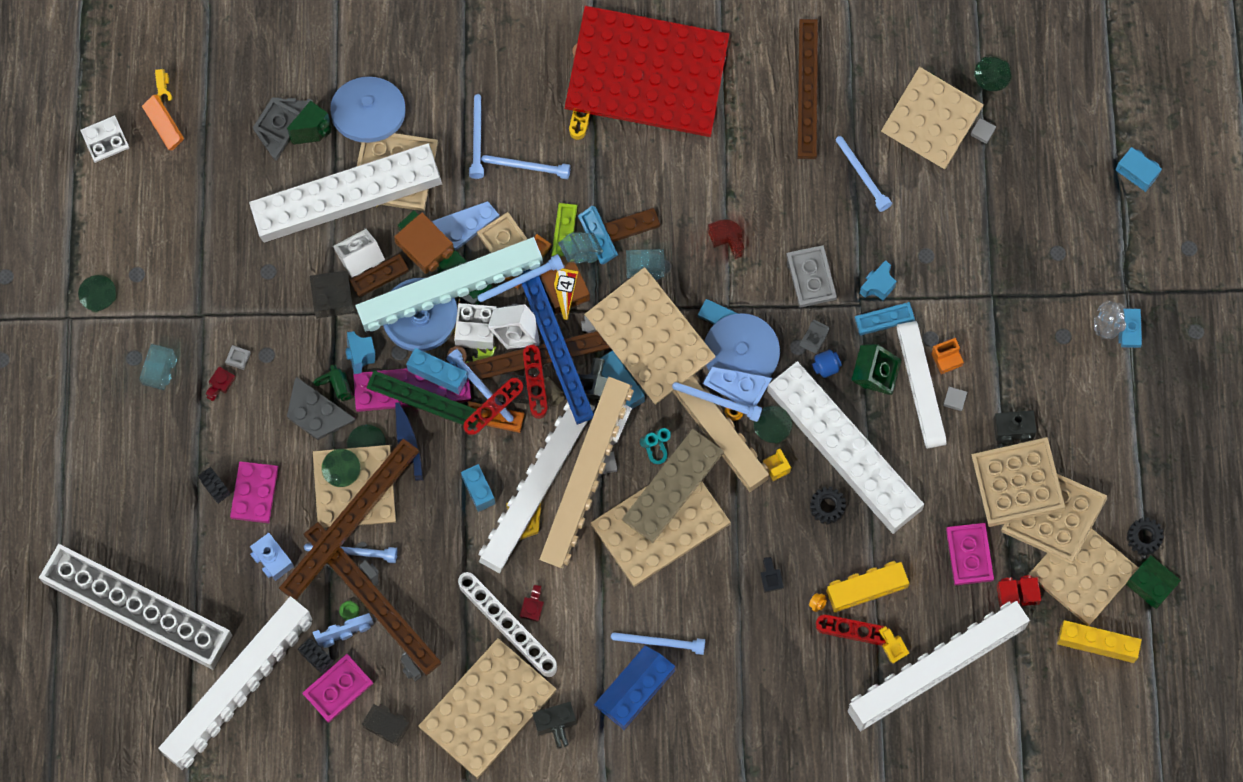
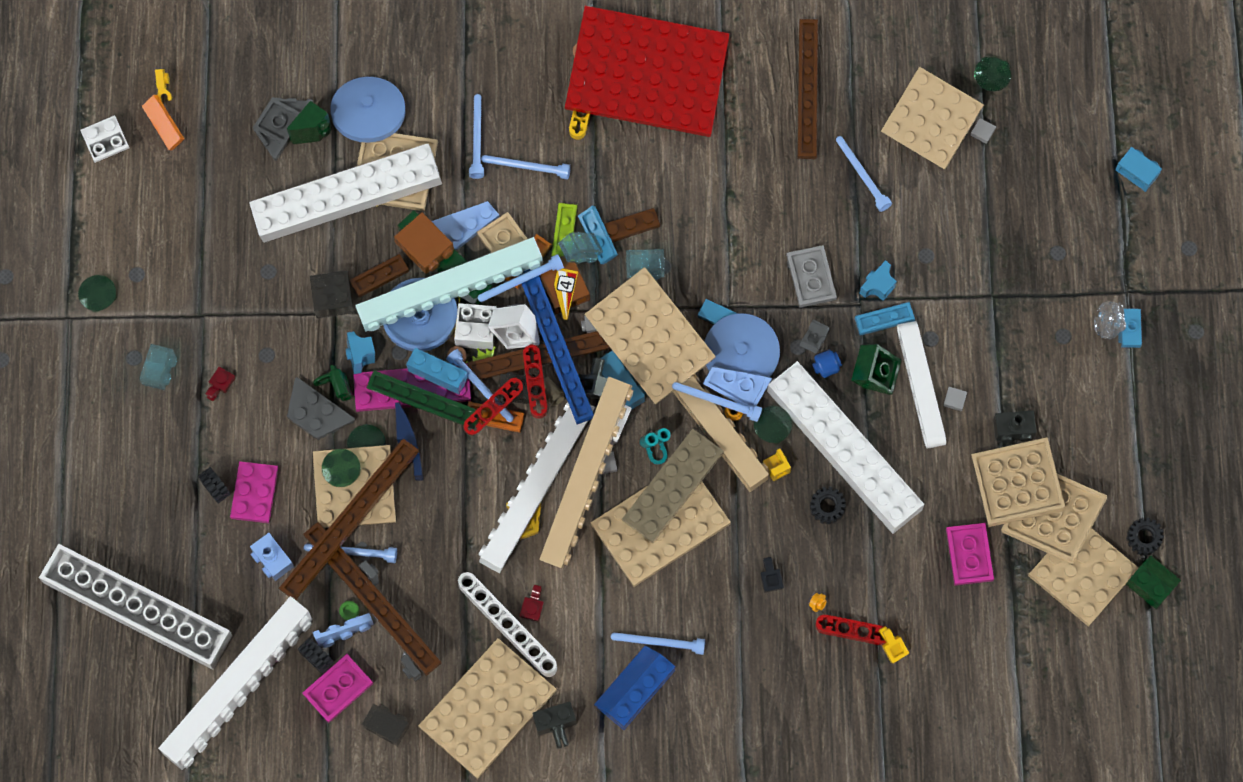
(237, 357): light grey tile -> none
(359, 253): white slope -> none
(478, 488): dark azure brick -> none
(726, 232): clear red brick -> none
(868, 586): yellow brick -> none
(938, 665): white brick -> none
(947, 356): orange piece -> none
(1028, 591): red piece -> none
(1099, 641): yellow brick -> none

